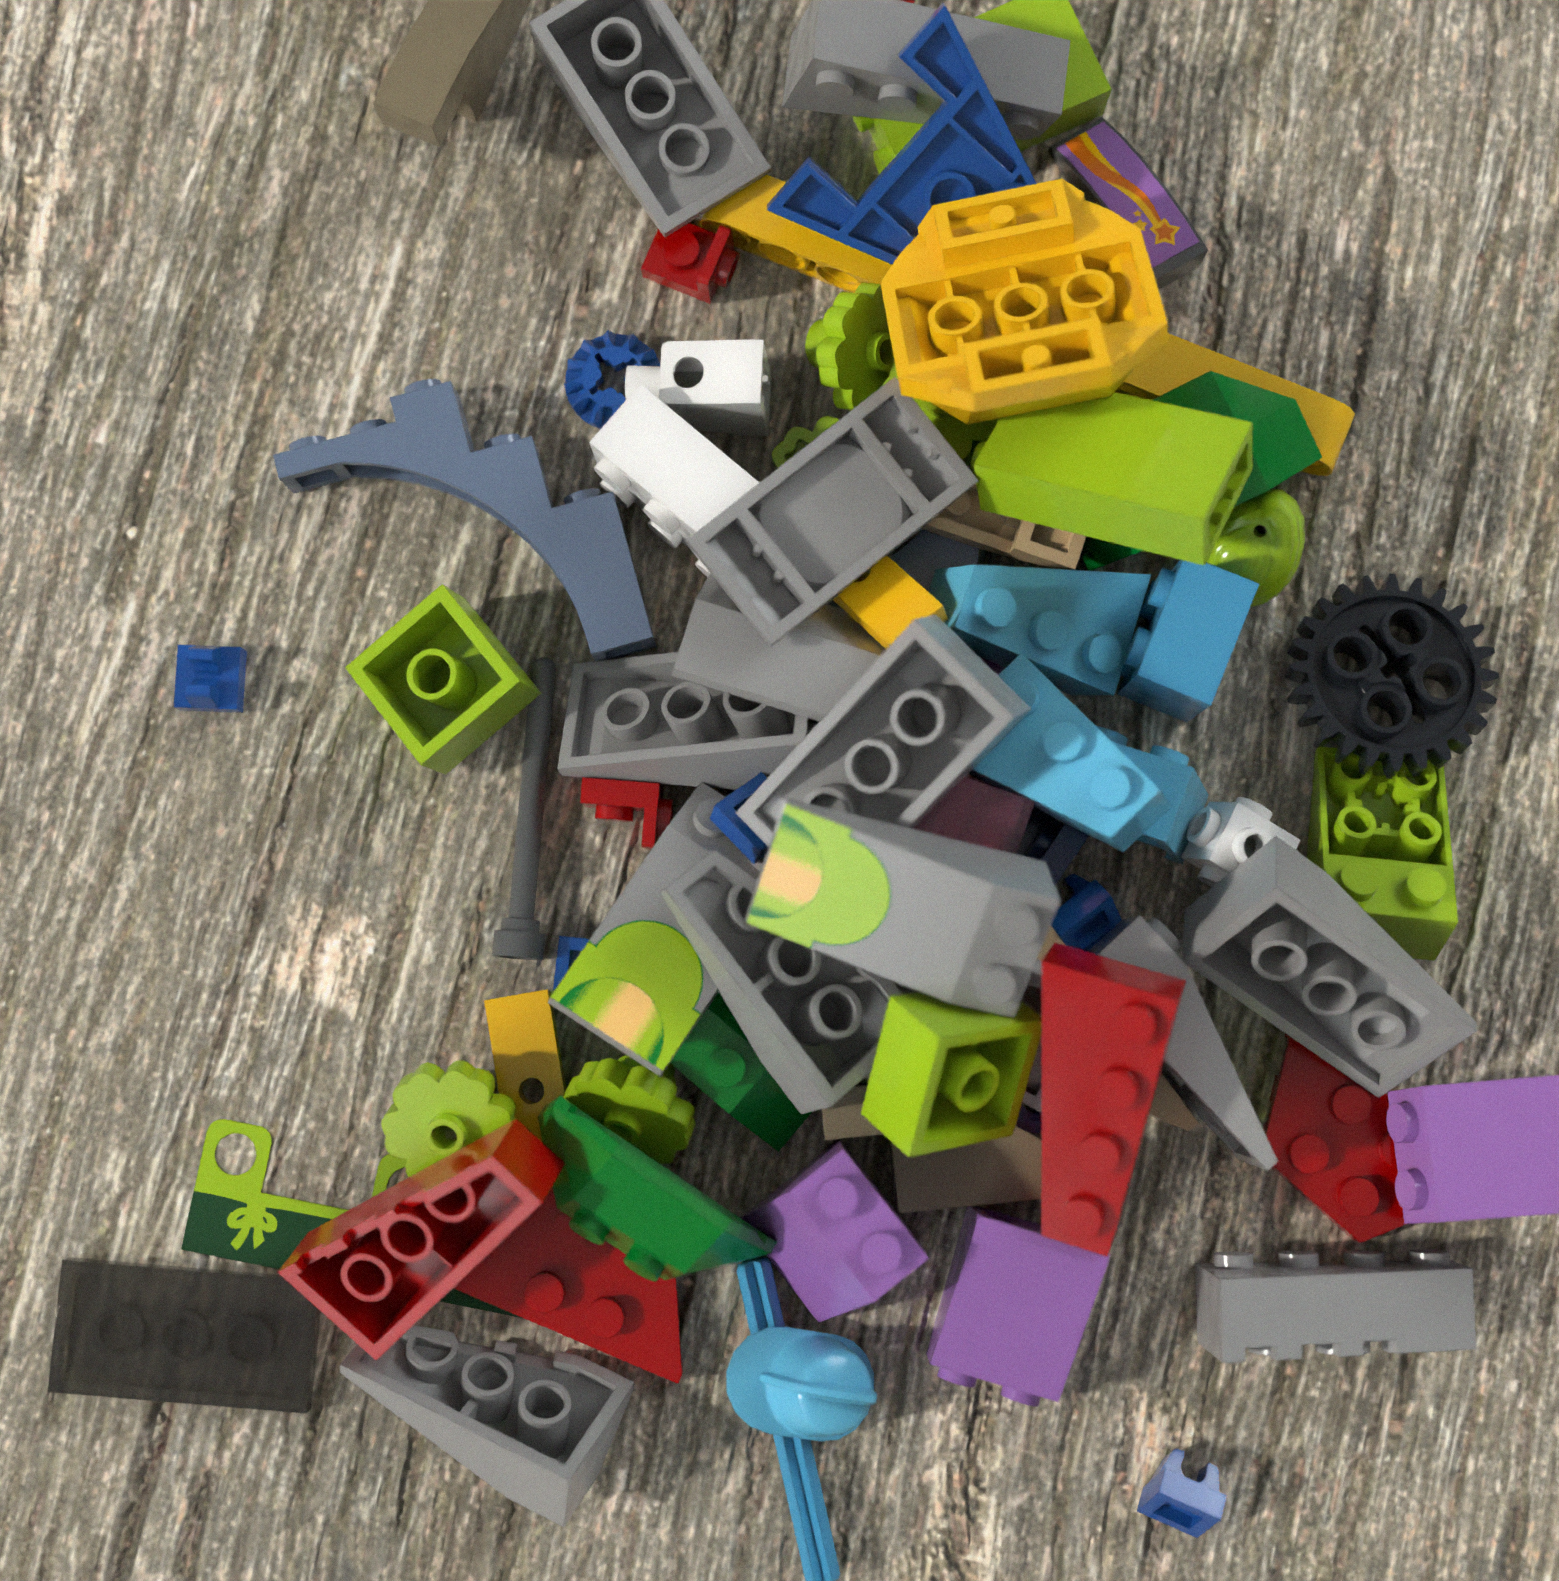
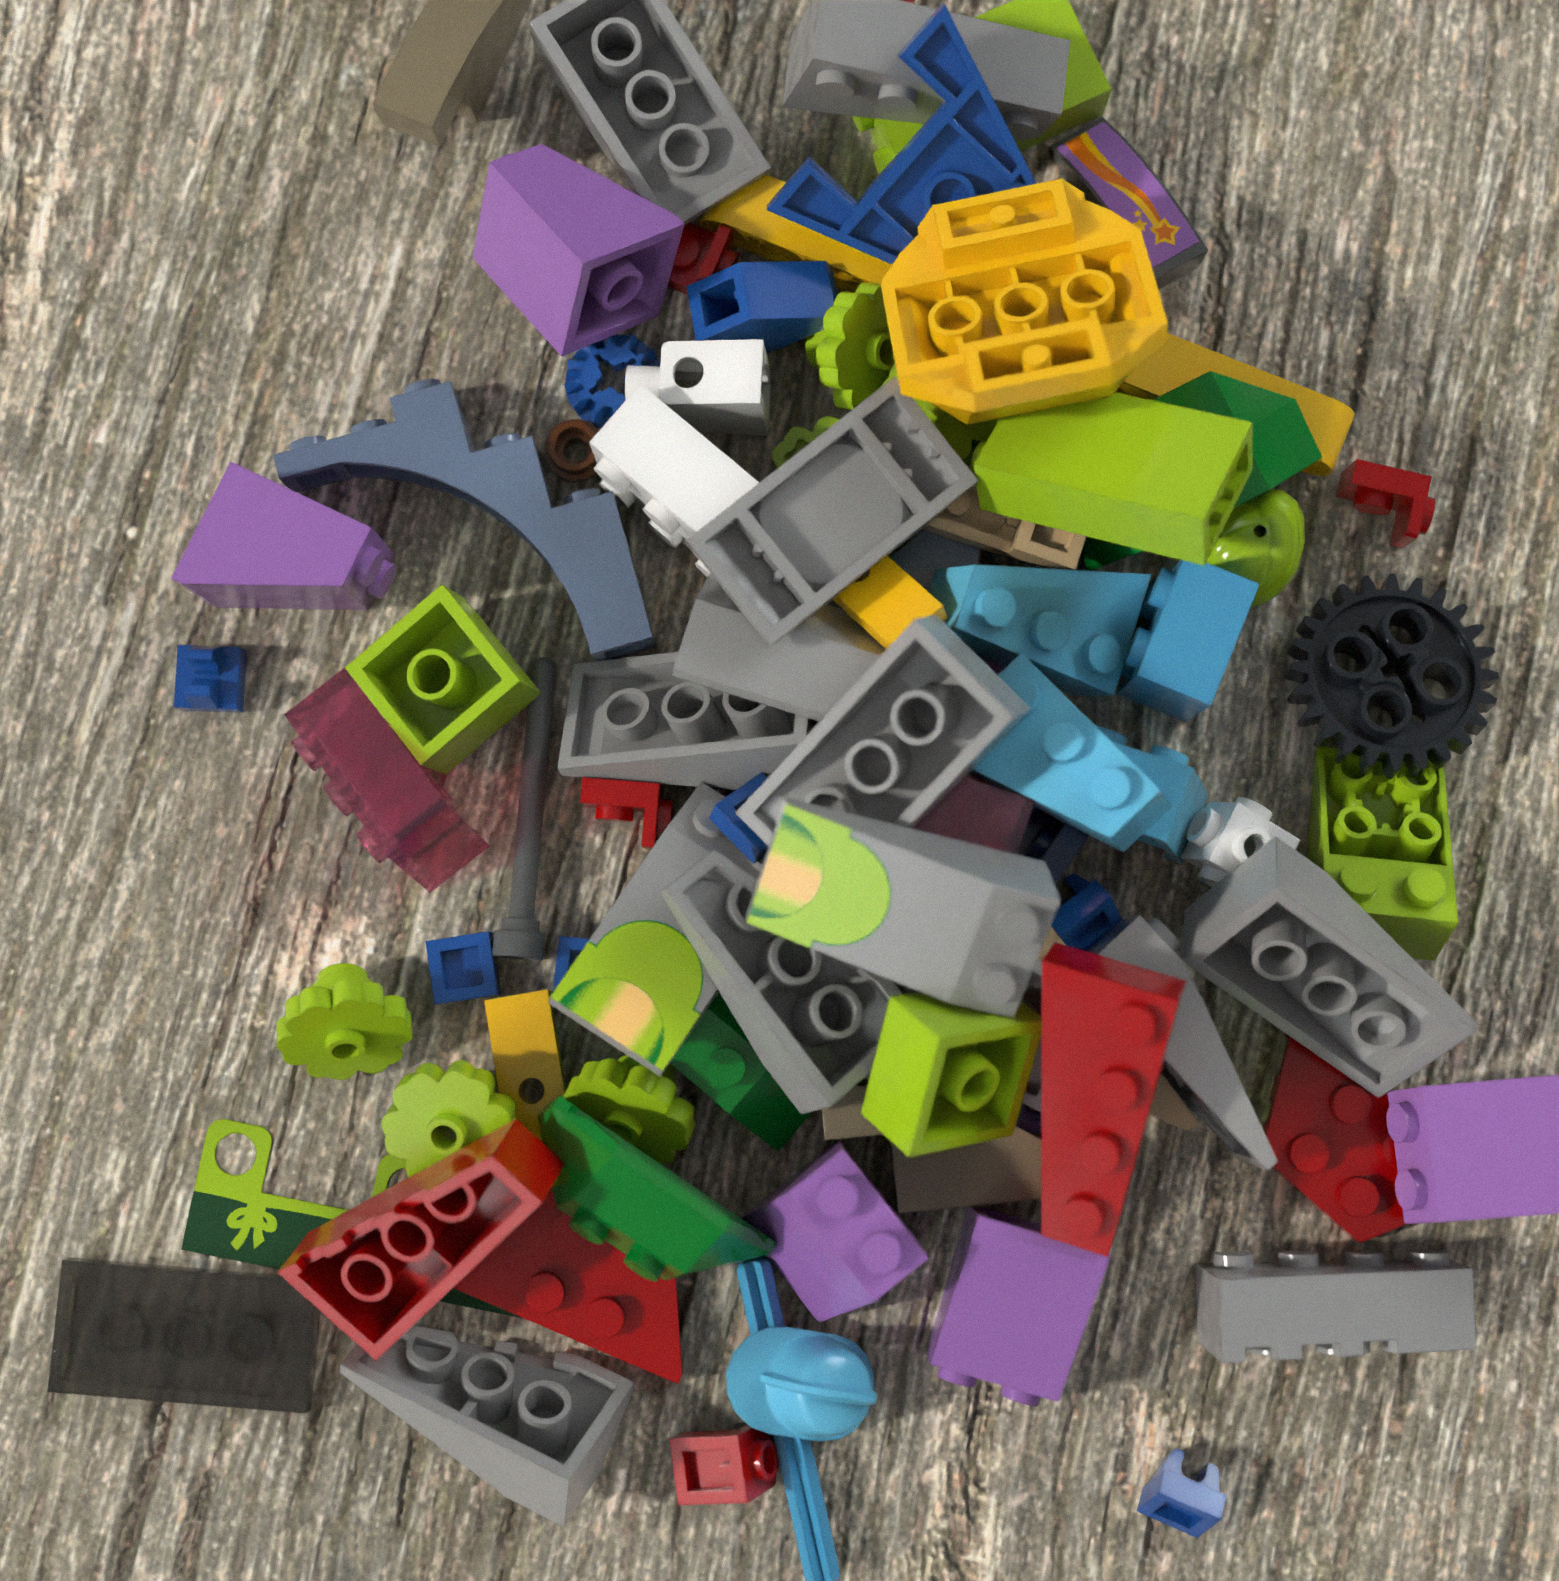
(281, 551): none -> medium lavender slope
(343, 1025): none -> lime plant
(382, 783): none -> clear pink wedge
(462, 968): none -> blue tile
(560, 439): none -> reddish brown plate
(573, 247): none -> medium lavender slope
(723, 1465): none -> red bracket
(763, 302): none -> blue slope
(1383, 488): none -> red bracket

